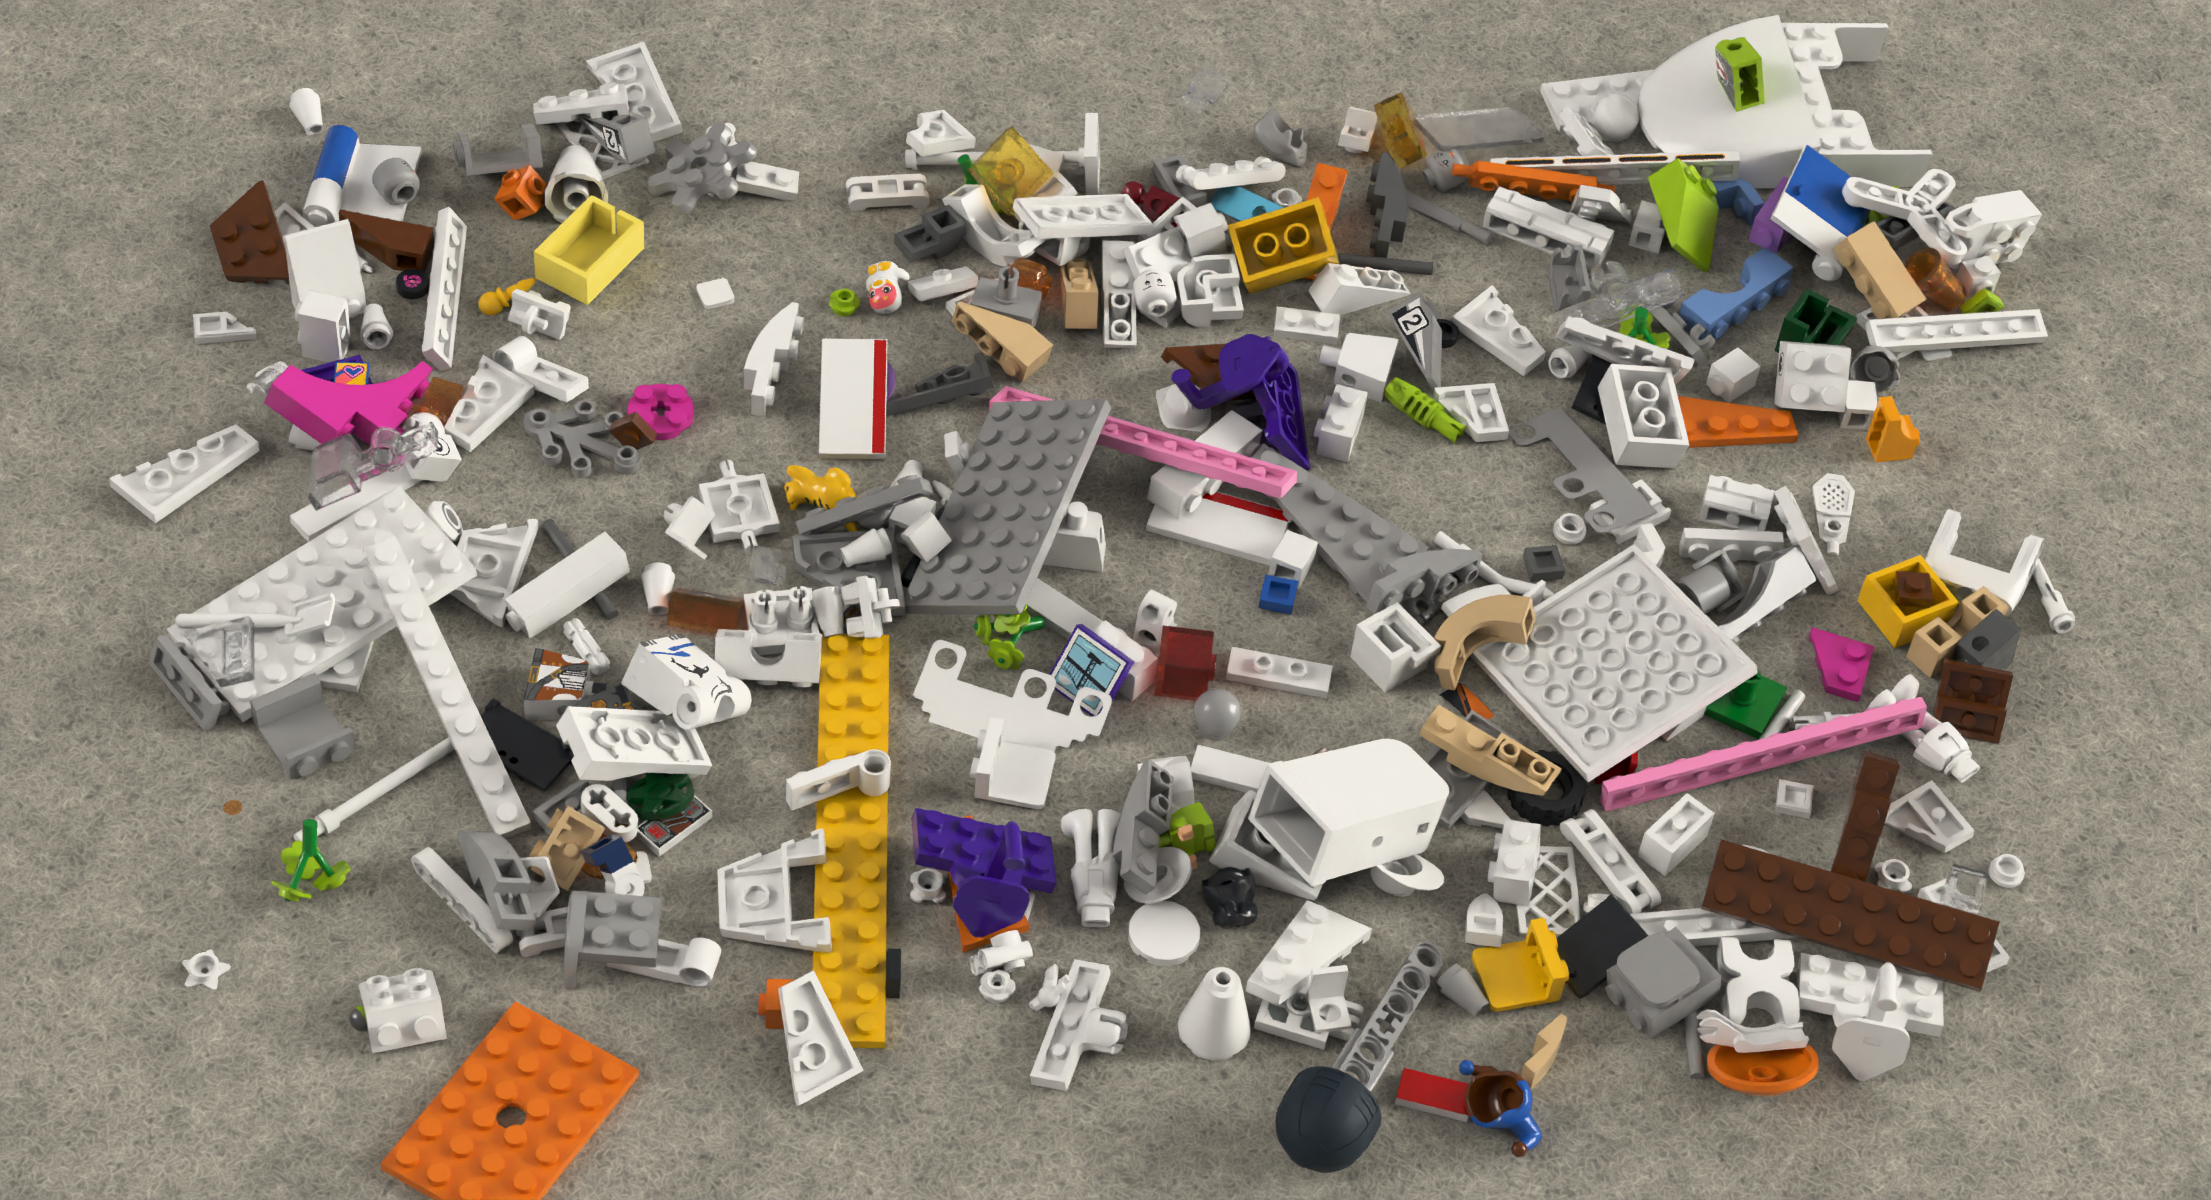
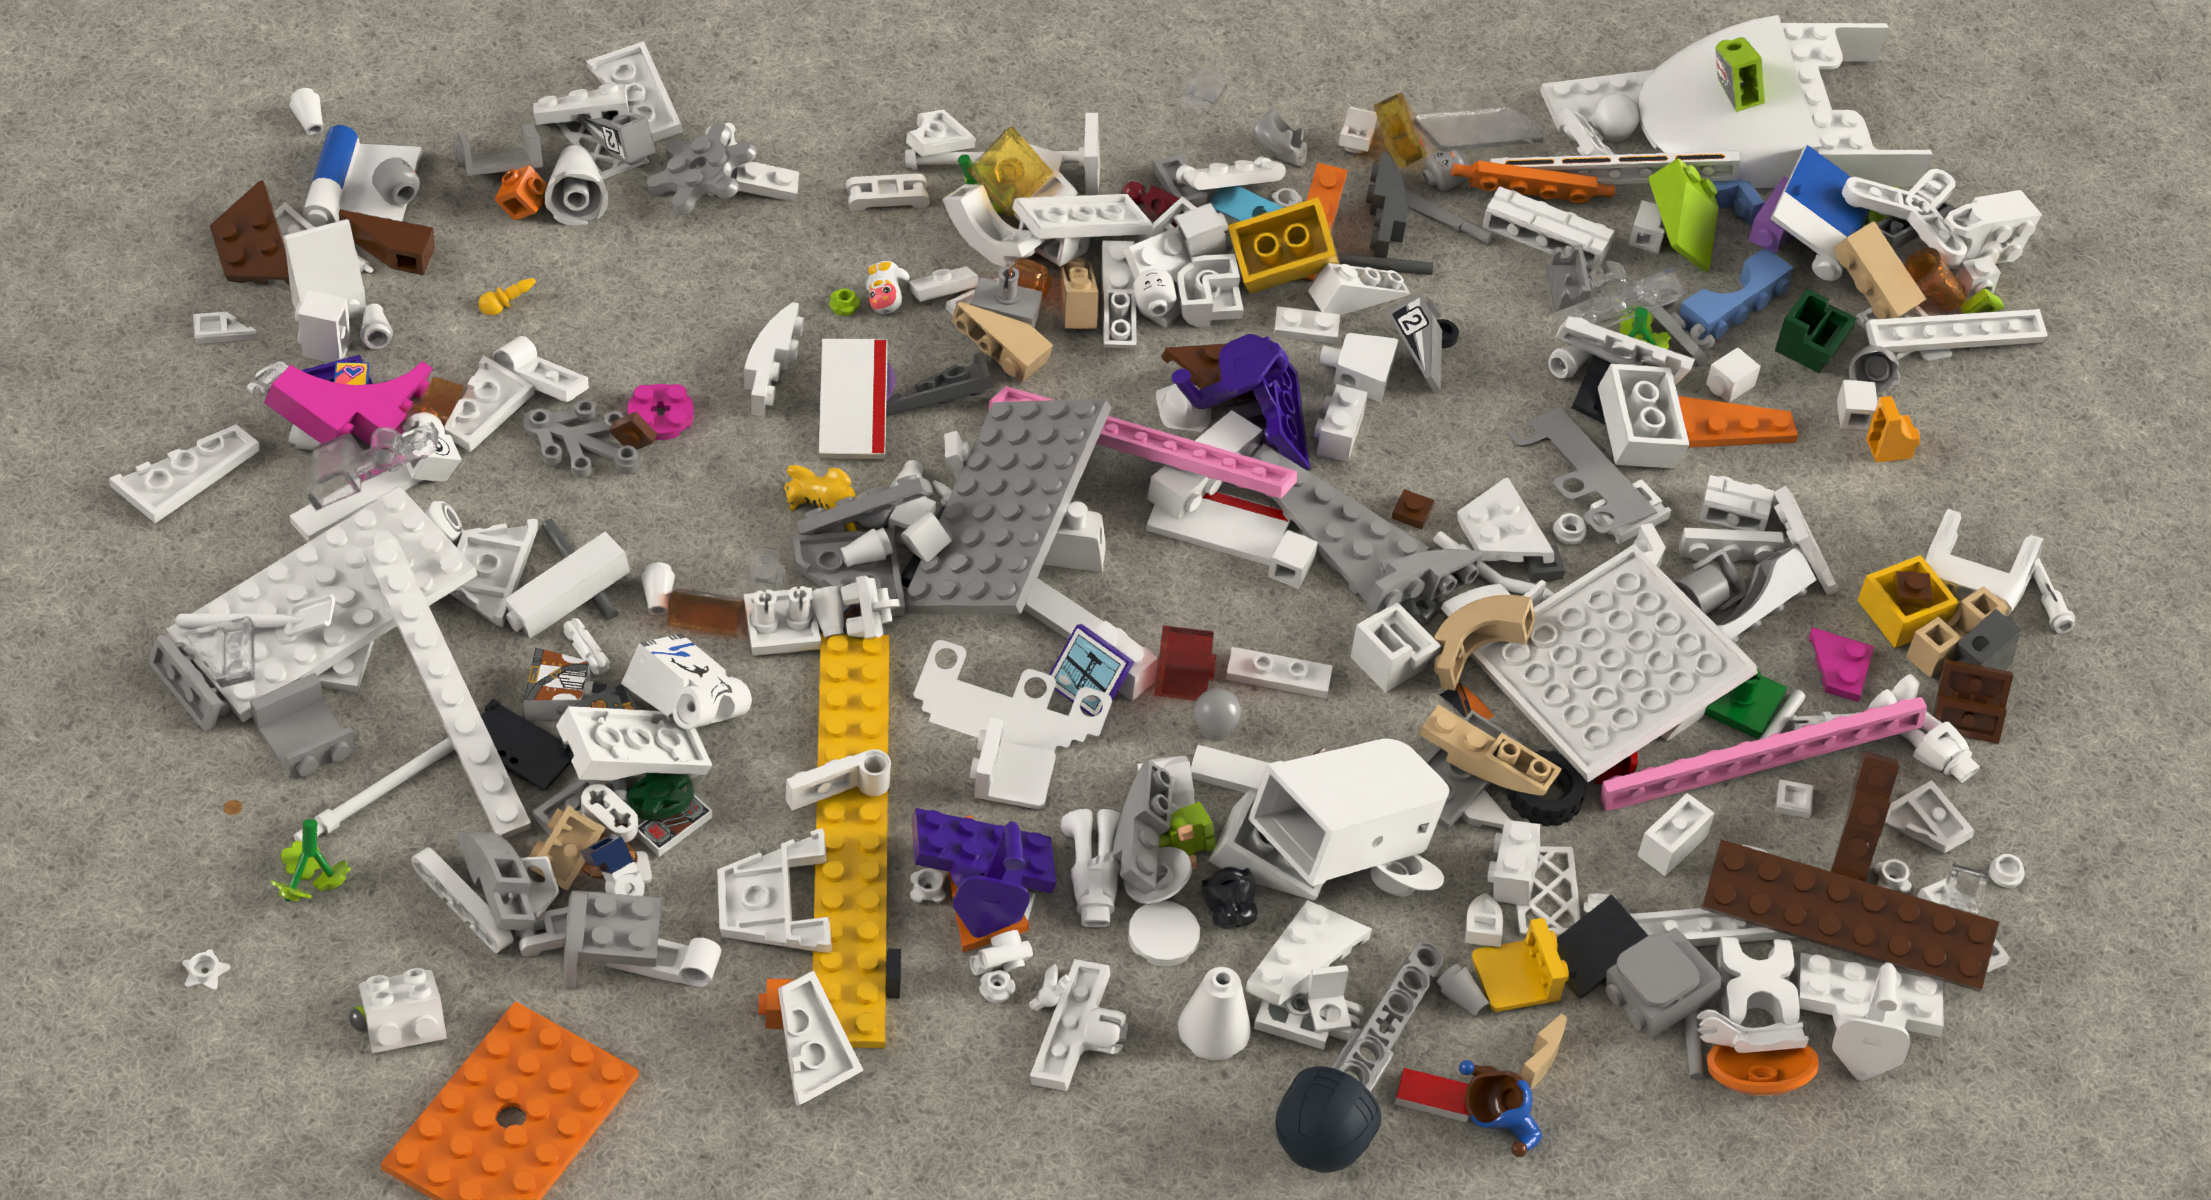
(412, 284): black tile -> none
(444, 289): white plate -> none
(539, 314): white hips -> none
(585, 251): light yellow piece -> none
(688, 523): white bracket -> none
(715, 293): white piece -> none
(740, 507): white plate -> none
(797, 664): white arch -> none
(935, 236): dark grey brick -> none
(1004, 653): lime plant -> none
(1152, 615): white leg -> none
(1278, 594): blue plate -> none
(1413, 509): none -> reddish brown plate
(1423, 409): lime hinge -> none
(1476, 408): white wing -> none
(1498, 332): white wing -> none
(1503, 526): none -> white wing
(1601, 204): white wing -> none
(1611, 861): white plate -> none
(1812, 376): white brick -> none
(1832, 516): white piece -> none

